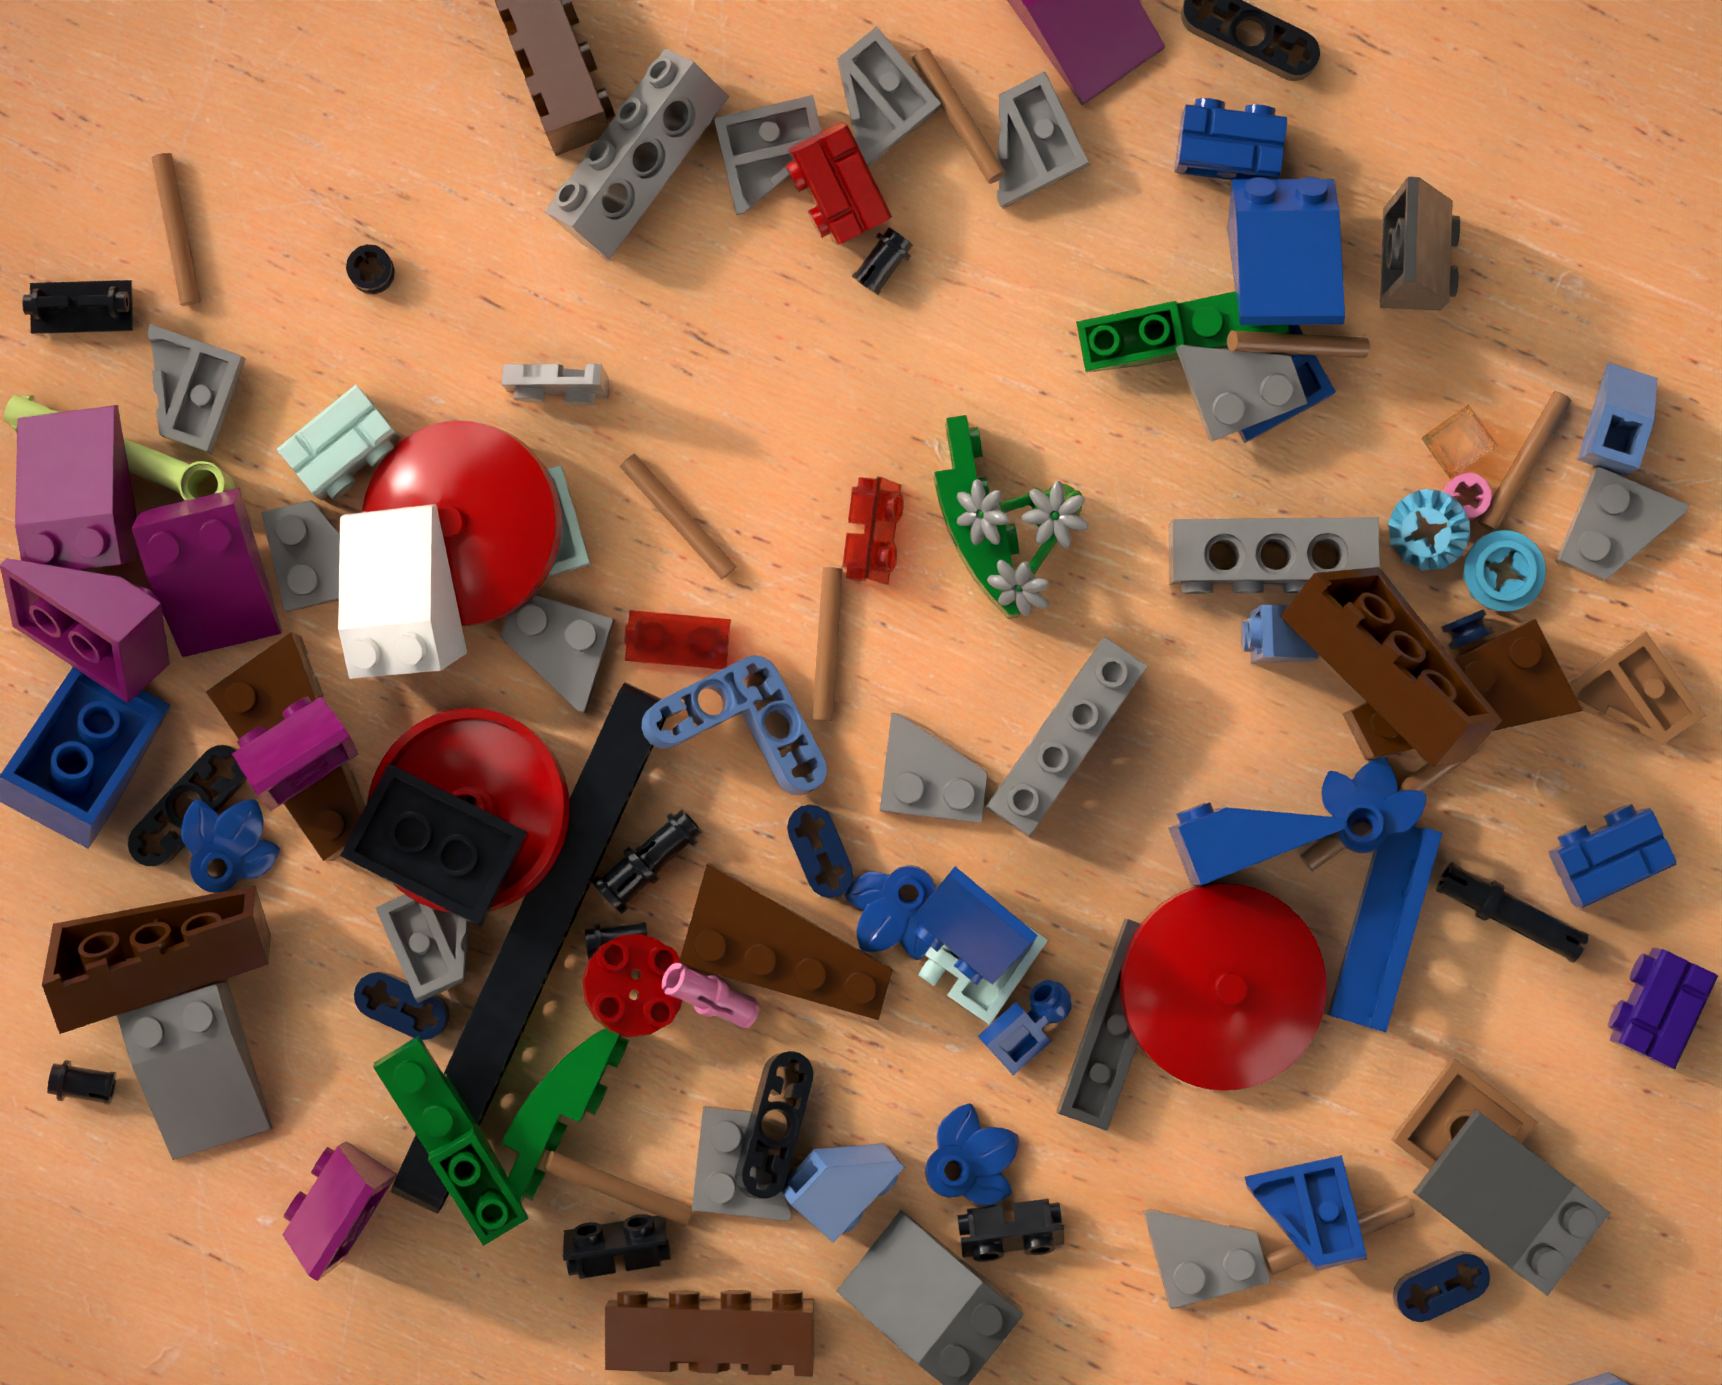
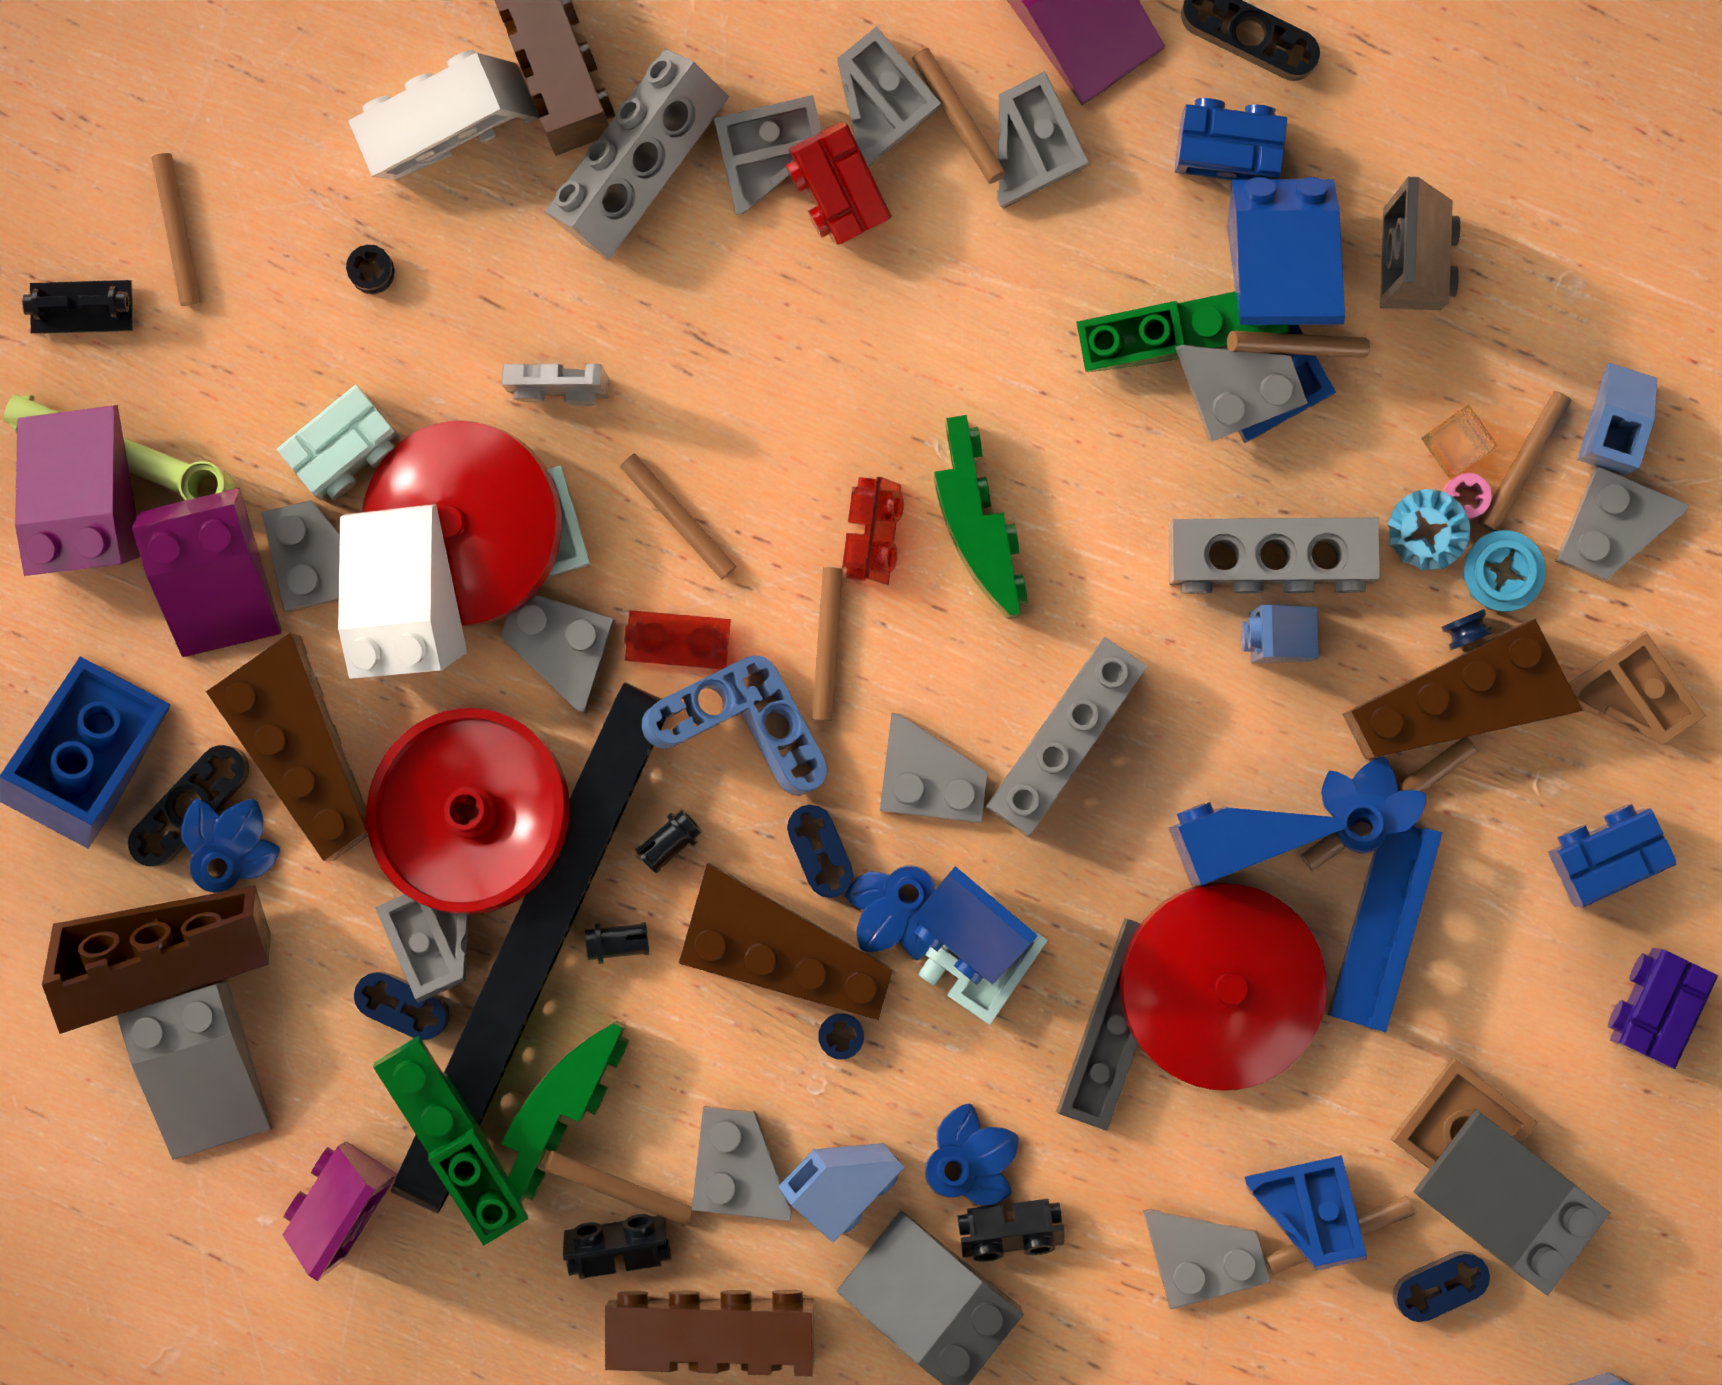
(81, 1083): black pin -> none
(90, 622): magenta slope -> none
(192, 387): light grey wing -> none
(294, 751): magenta slope -> none
(434, 845): black plate -> none
(441, 113): none -> white wedge
(609, 983): red plate -> none
(625, 880): black bush -> none
(710, 995): bright pink pin -> none
(775, 1165): black beam -> none
(854, 1045): none -> dark blue bush
(883, 260): black pin -> none
(1018, 1034): blue plate -> none
(1051, 511): light grey plant -> none
(1392, 662): reddish brown wedge -> none
(1493, 902): black pin -> none

